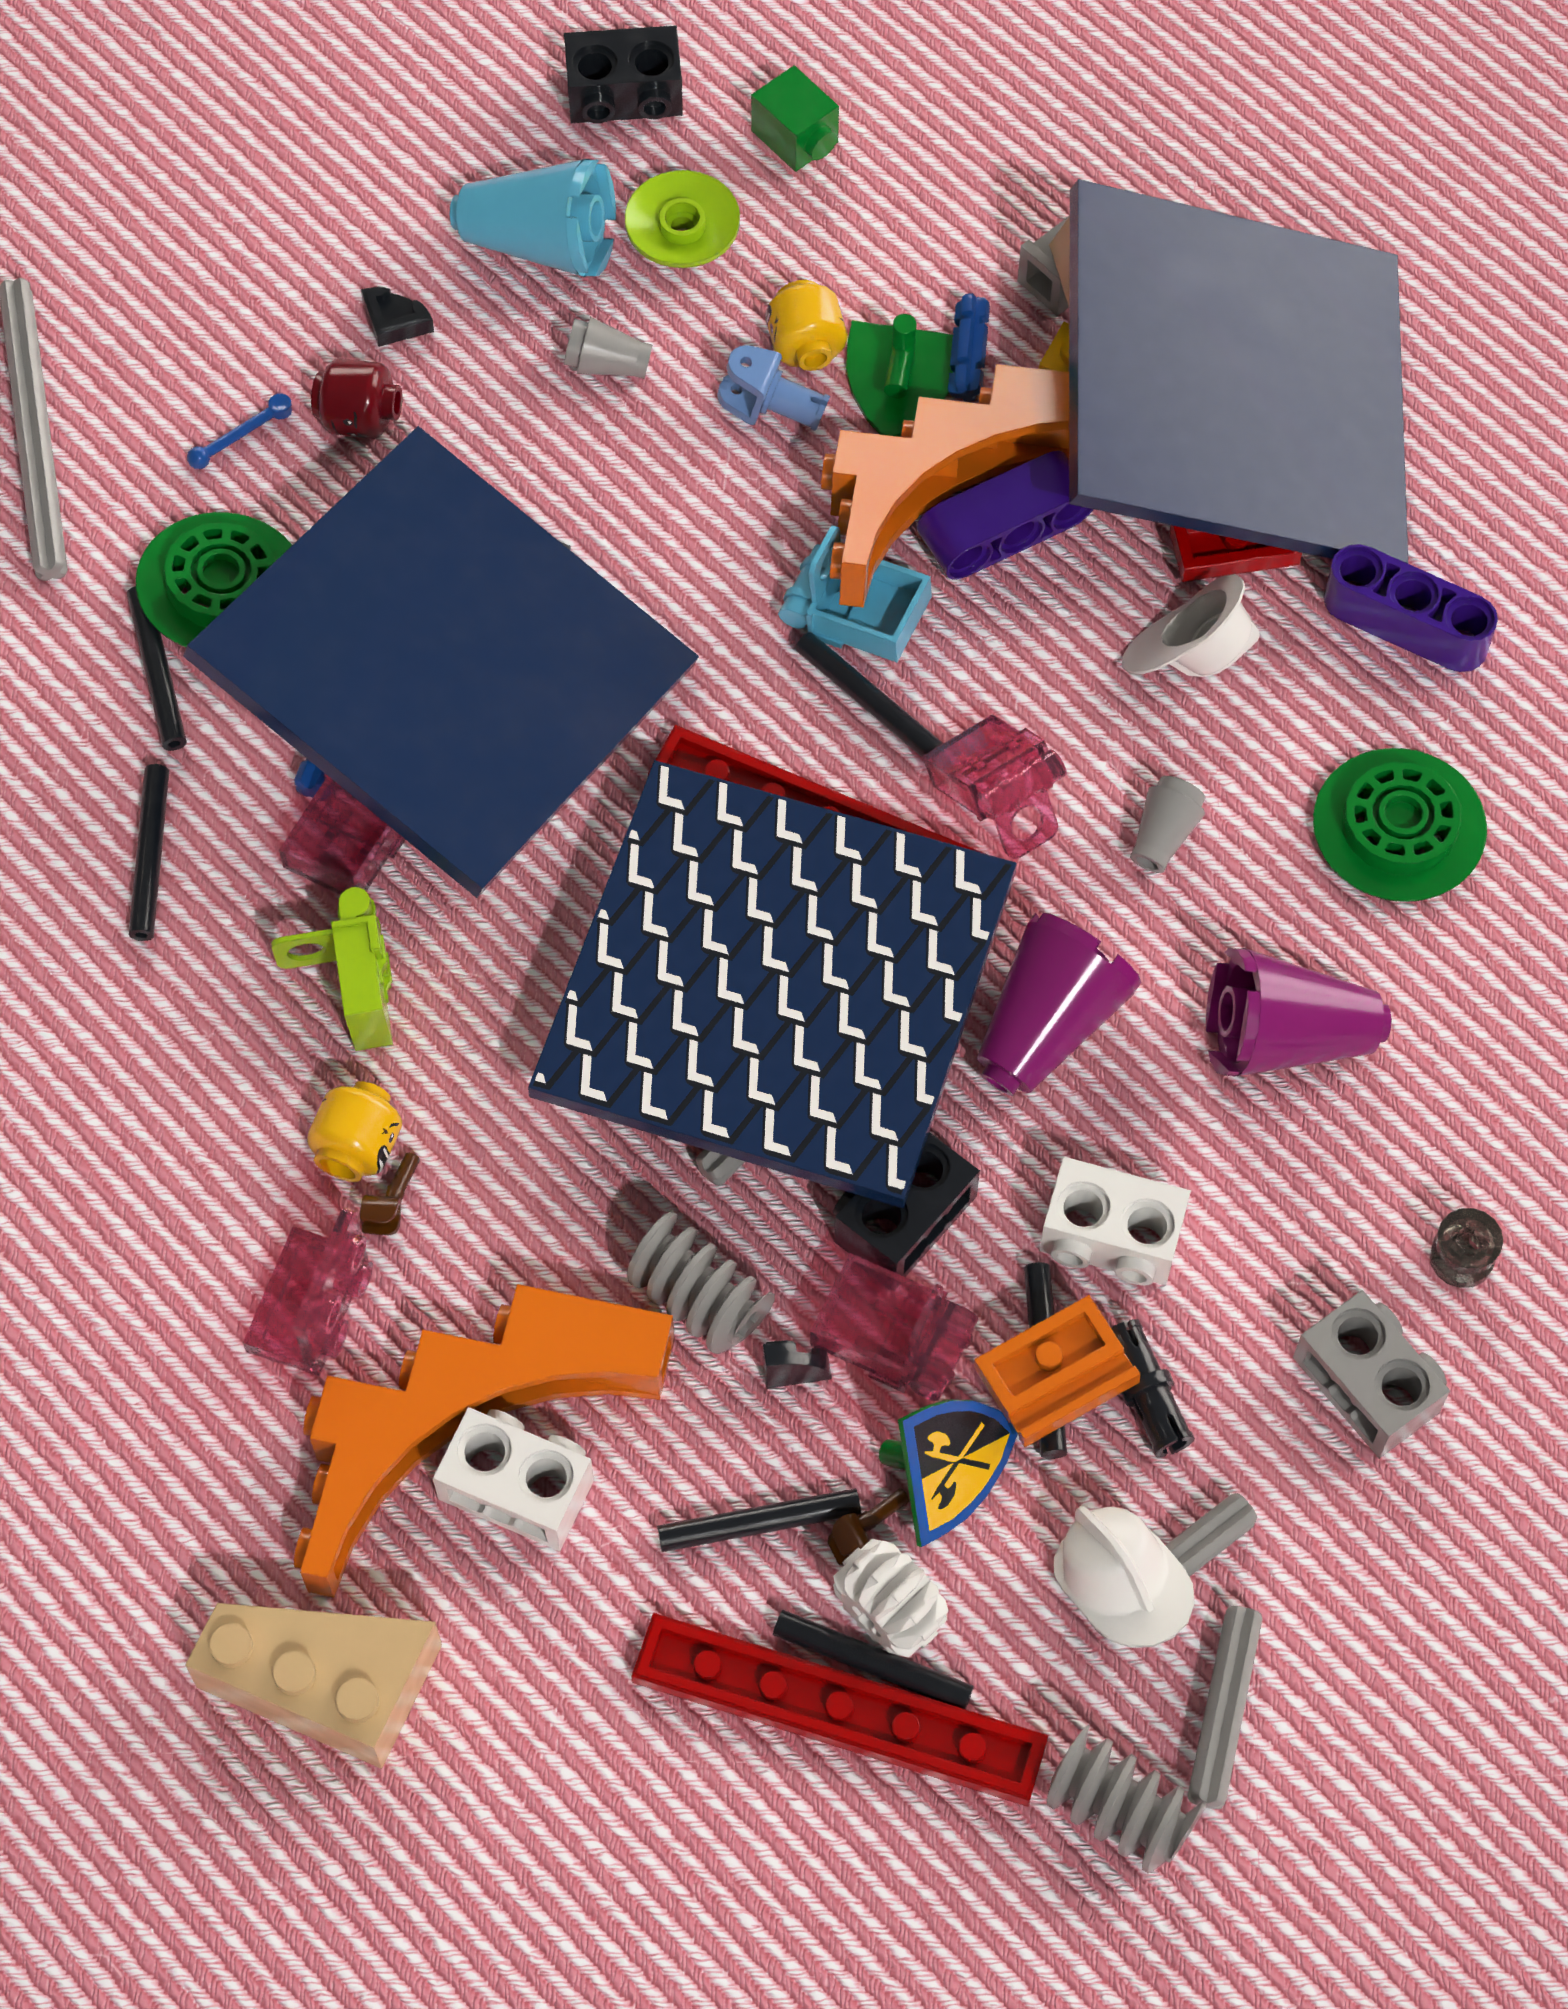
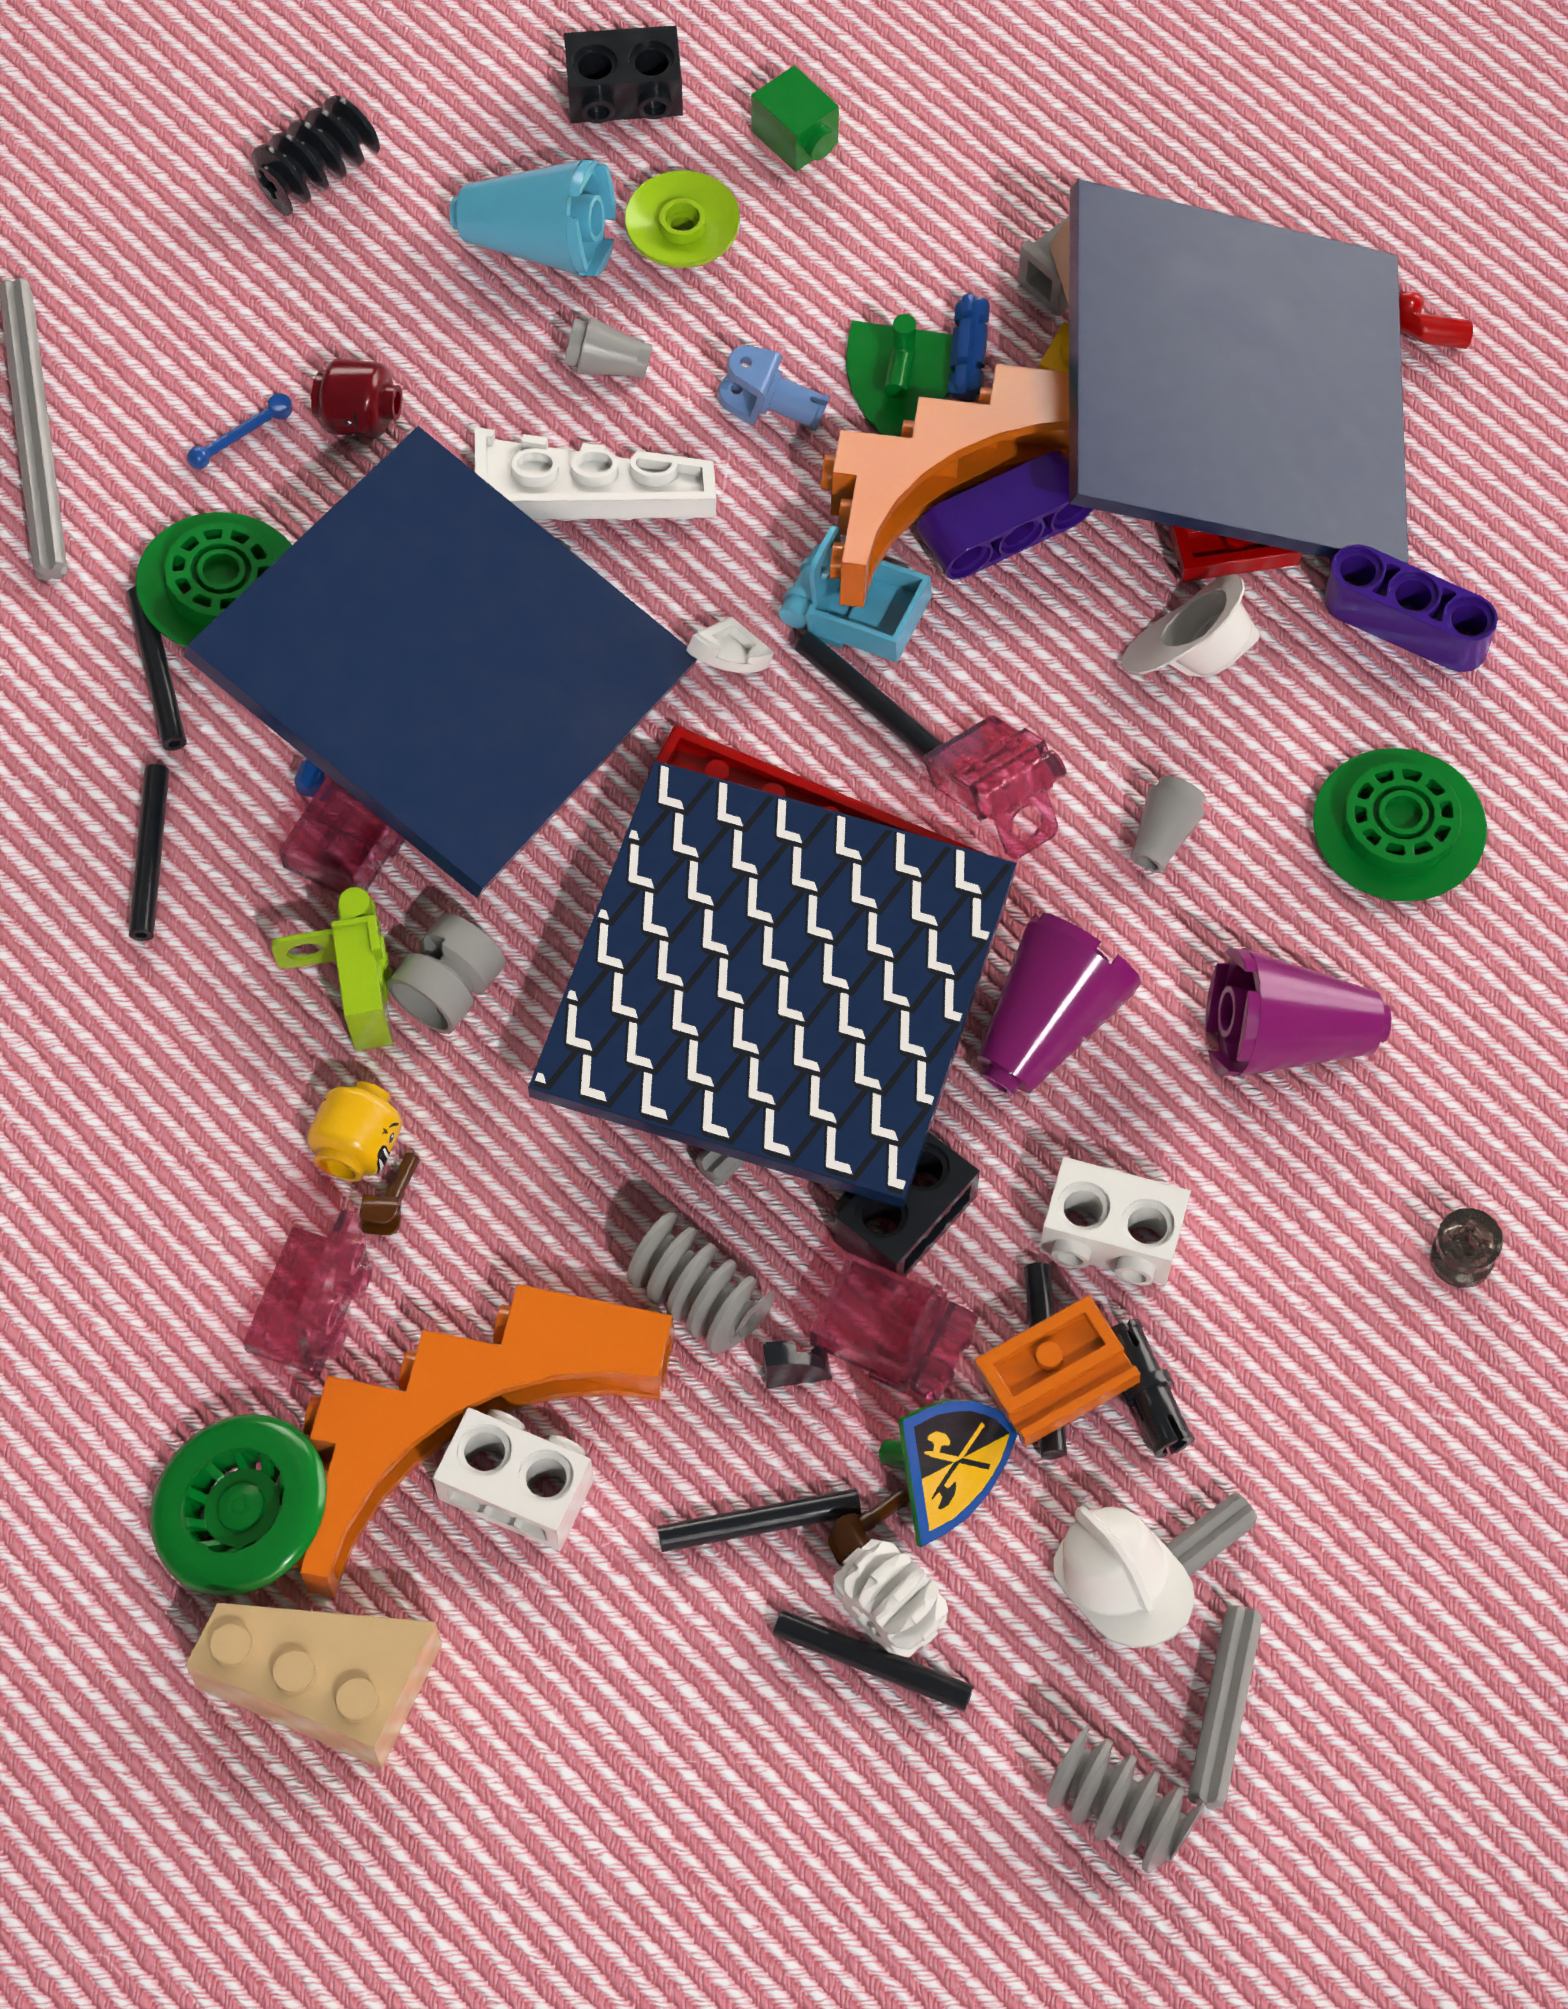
(254, 1520): none -> green wheel
(310, 150): none -> black piece
(395, 316): black tile -> none
(452, 965): none -> light grey wheel
(594, 481): none -> white wing
(730, 648): none -> white tile
(806, 324): yellow head -> none
(840, 1709): red tile -> none
(1356, 1381): light grey brick -> none
(1432, 328): none -> red arm

